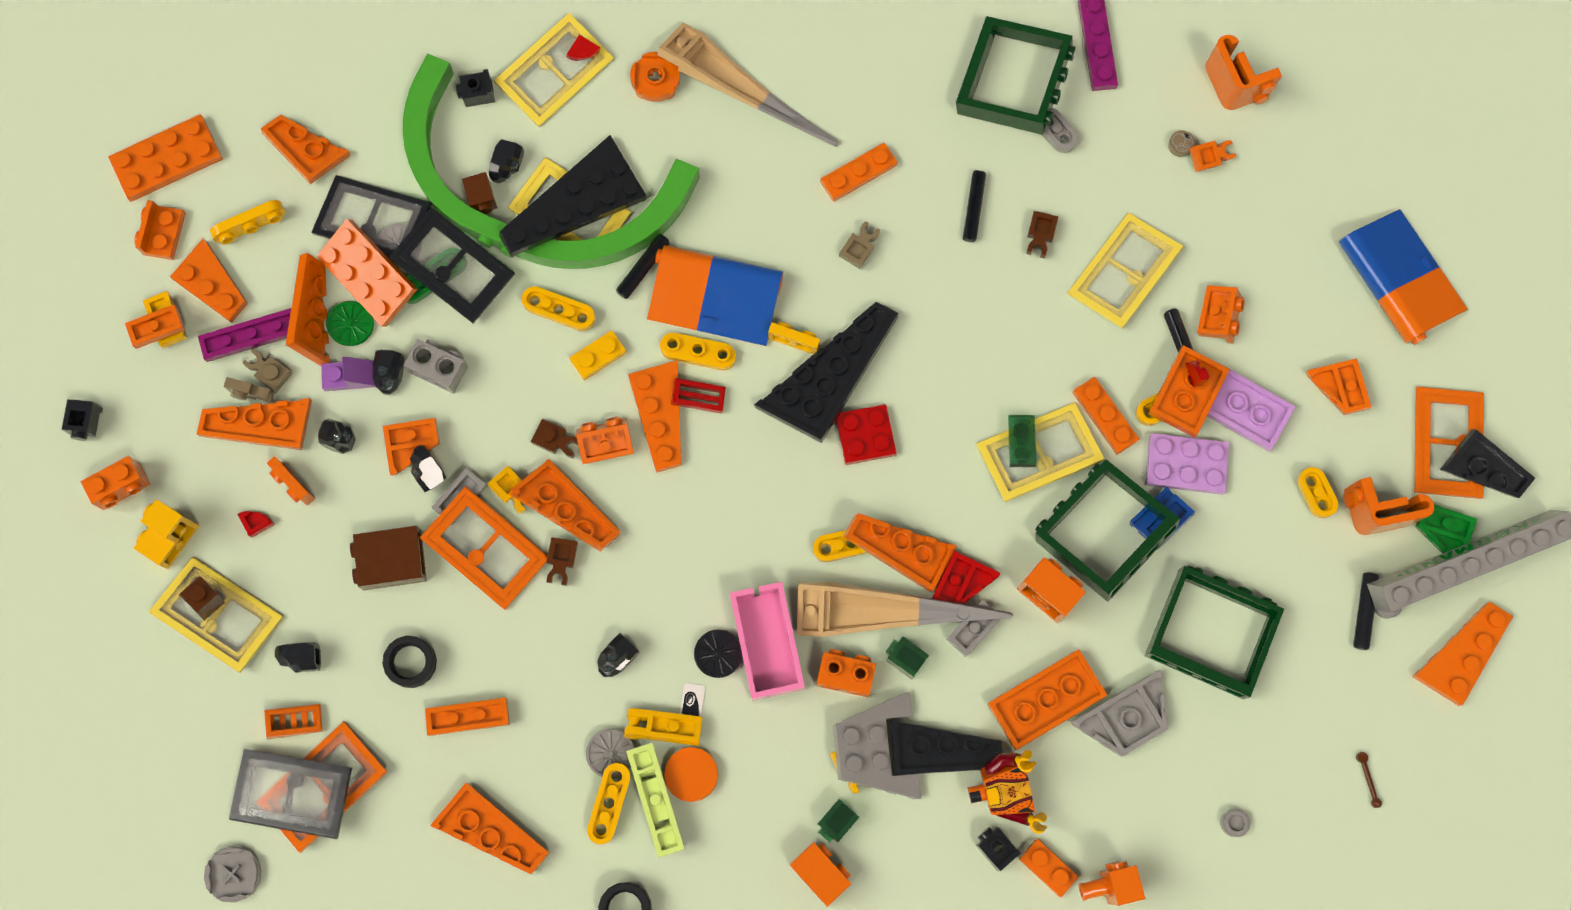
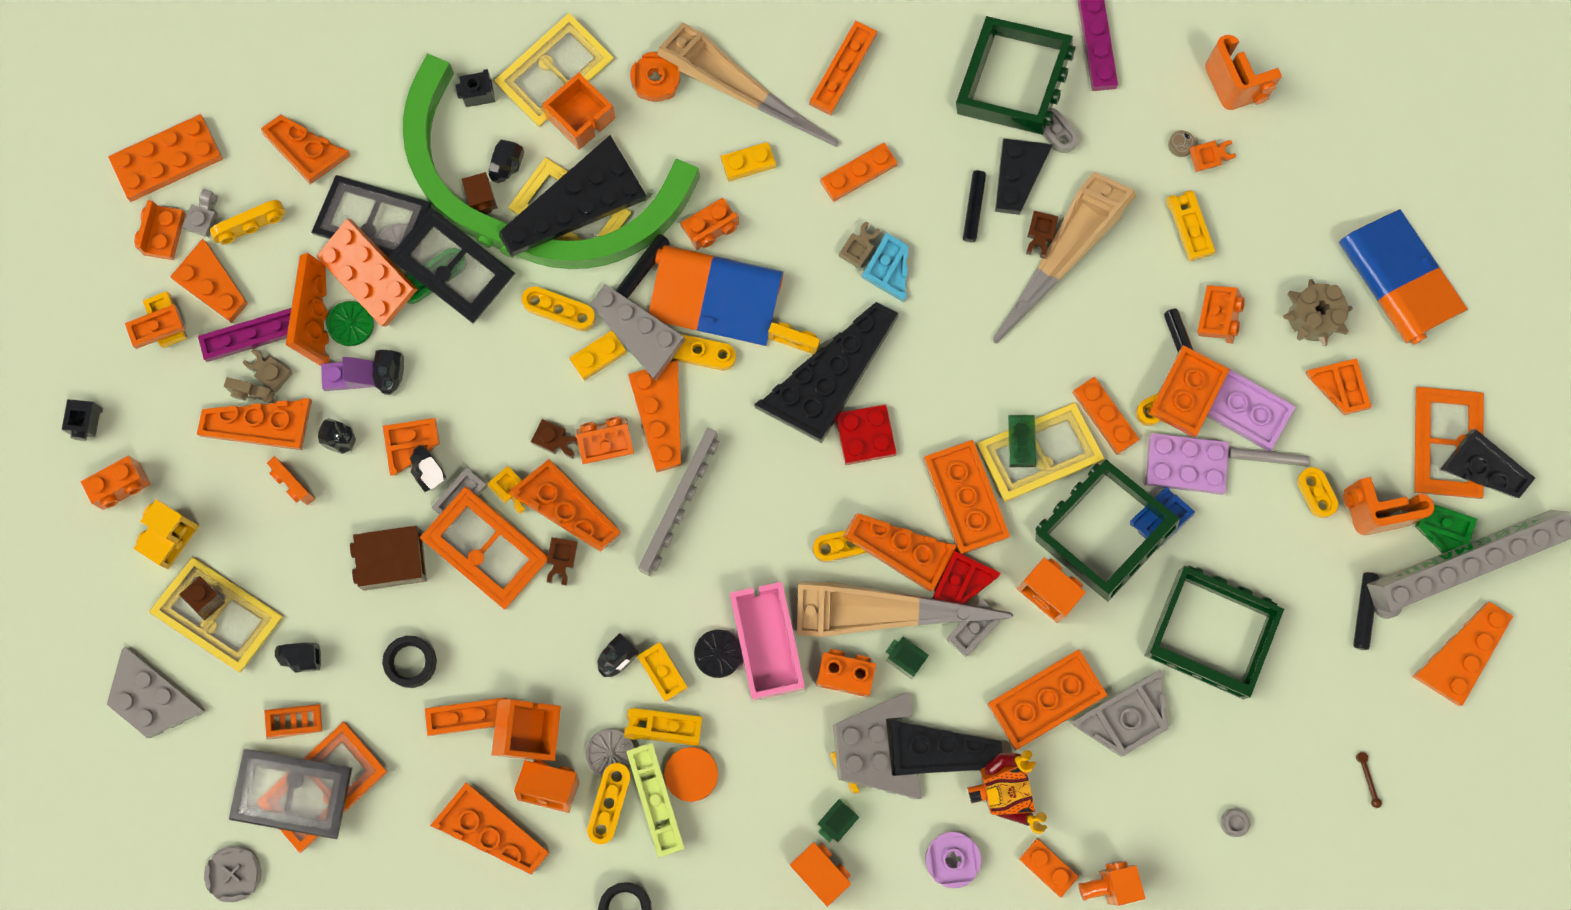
(147, 697): none -> light grey wing
(202, 218): none -> light grey plate
(255, 522): red tile -> none
(433, 370): light grey brick -> none
(526, 730): none -> orange piece
(547, 785): none -> orange brick
(578, 111): none -> orange piece
(582, 49): red tile -> none
(643, 334): none -> light grey wing
(662, 672): none -> yellow plate
(675, 512): none -> light grey plate
(692, 699): sticker -> none
(698, 405): red tile -> none
(710, 224): none -> orange bracket
(748, 161): none -> yellow plate
(843, 68): none -> orange plate
(888, 267): none -> medium azure wing
(940, 849): none -> lavender plate
(966, 497): none -> orange plate
(1002, 858): black brick -> none
(1018, 172): none -> black wing
(1089, 218): none -> tan plate
(1125, 270): clear door -> none
(1191, 225): none -> yellow plate
(1197, 375): red tile -> none
(1268, 457): none -> light grey bar
(1331, 312): none -> dark tan brick

